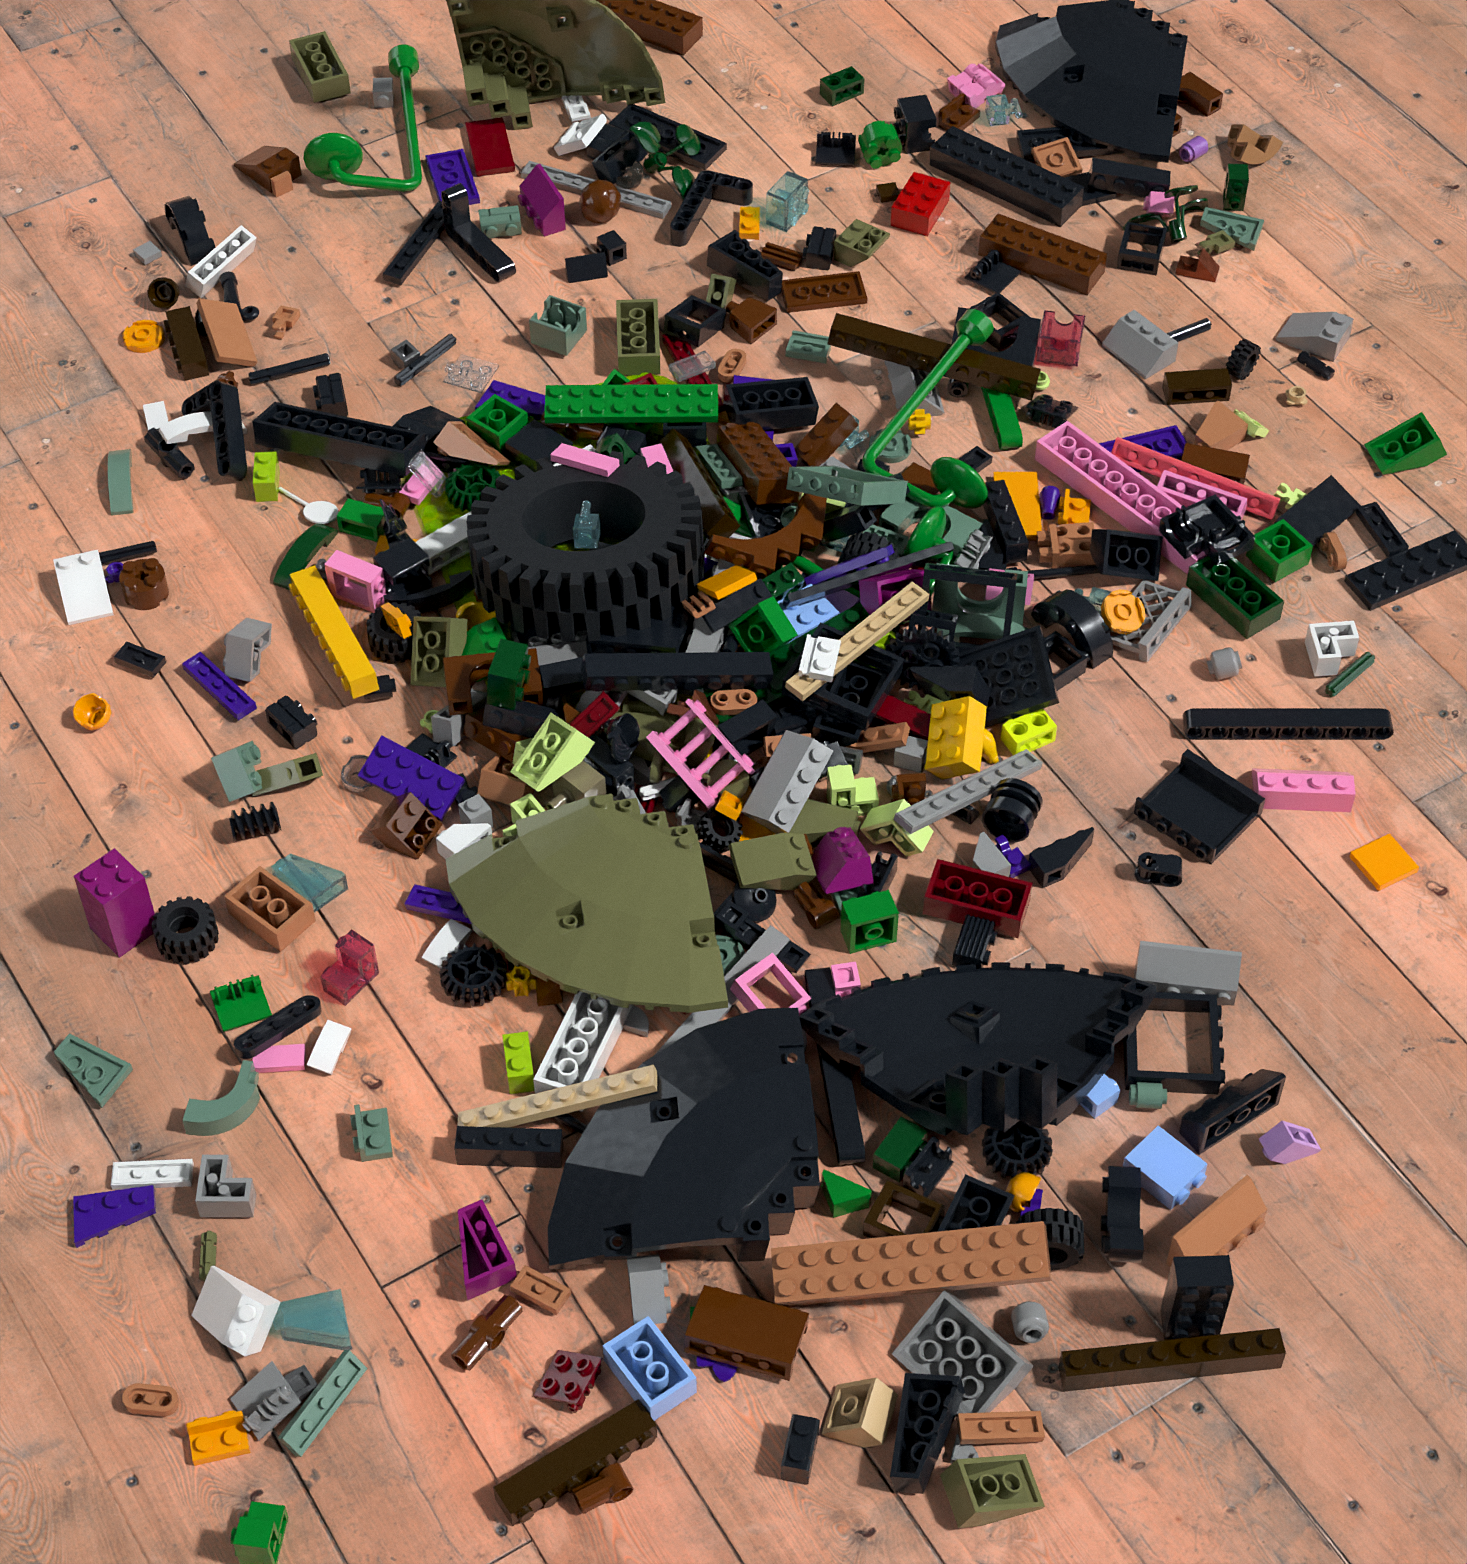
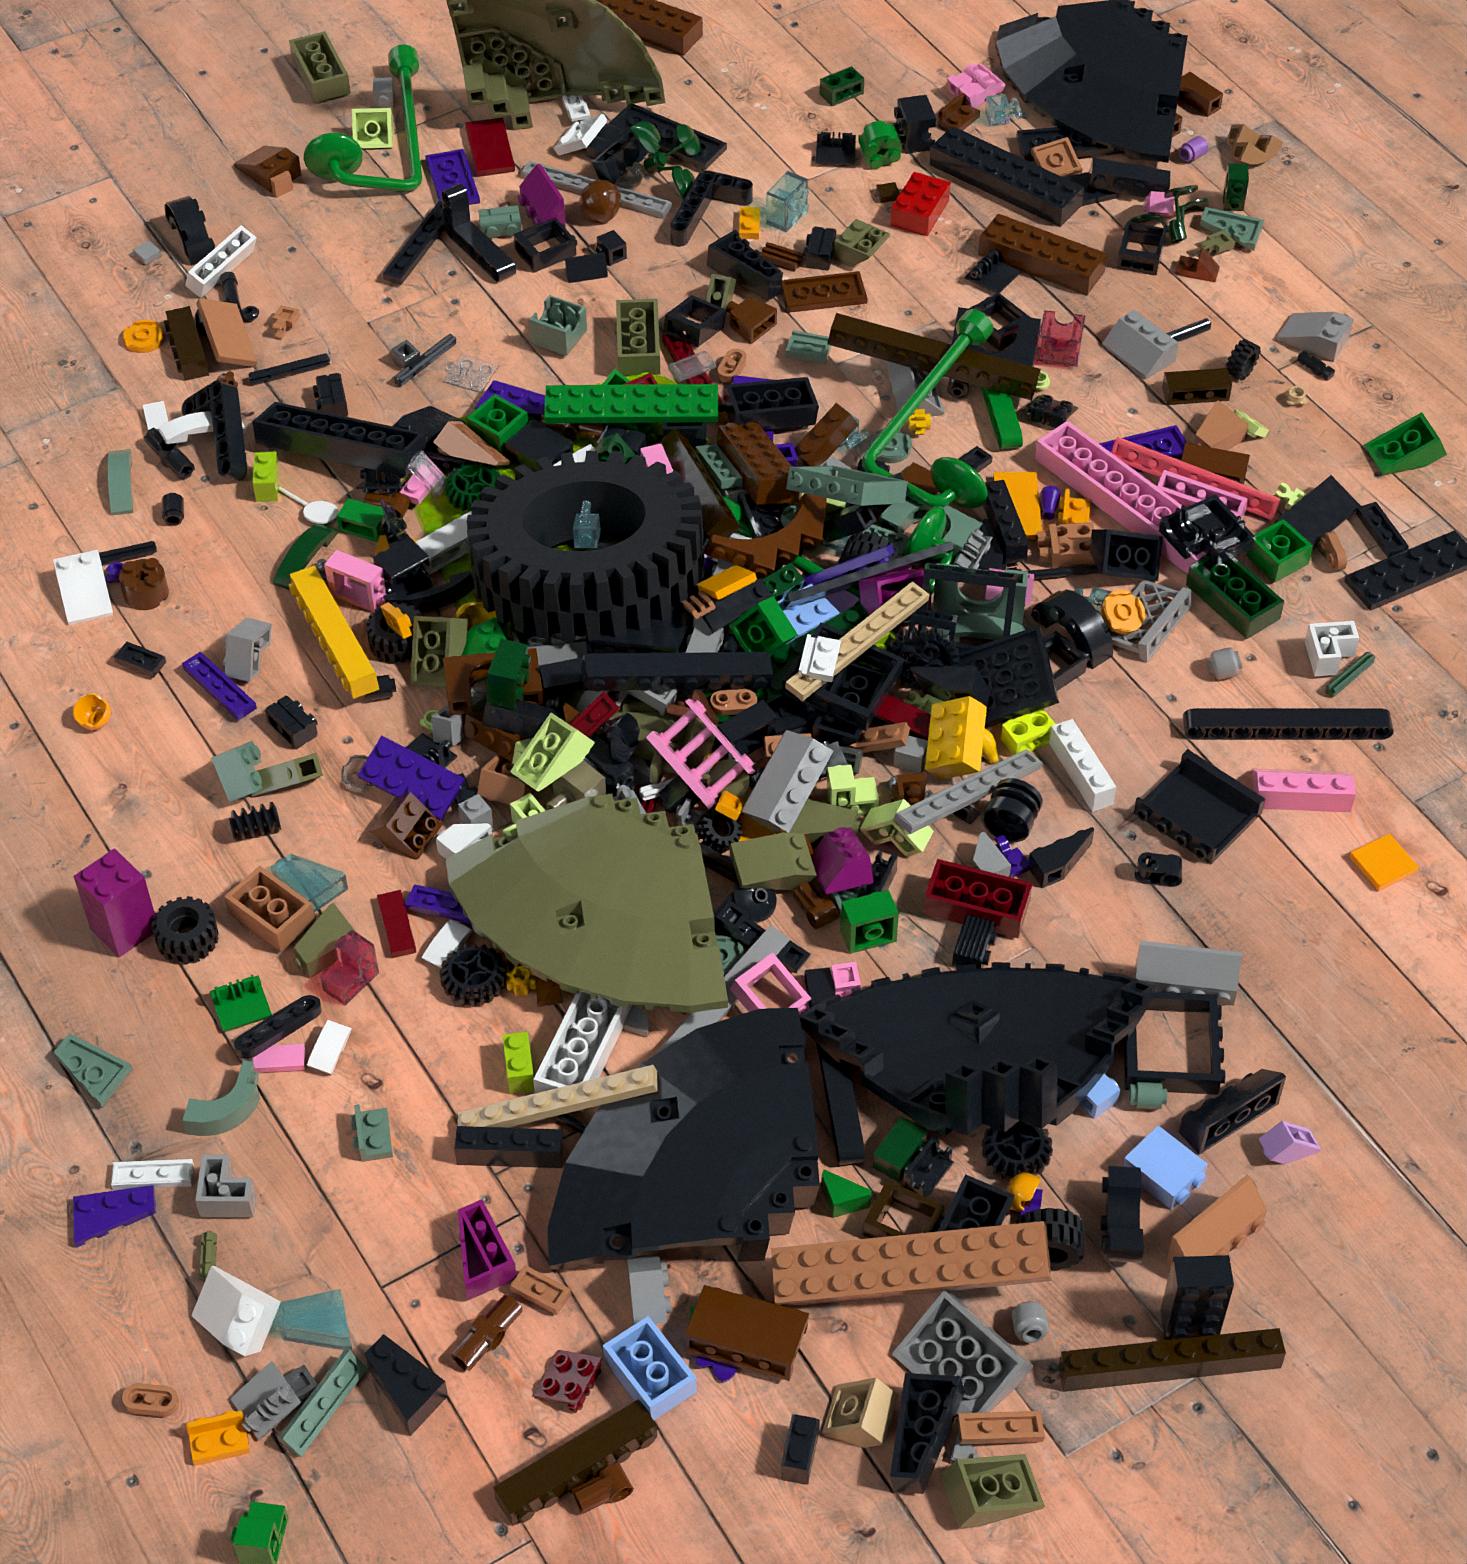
(163, 292): dark brown helmet -> none
(172, 509): none -> black brick
(317, 946): none -> olive slope
(373, 127): none -> yellowish green slope
(396, 923): none -> dark red tile
(406, 1382): none -> black wedge
(526, 239): none -> black window
(584, 460): bright pink tile -> none
(1082, 765): none -> white brick

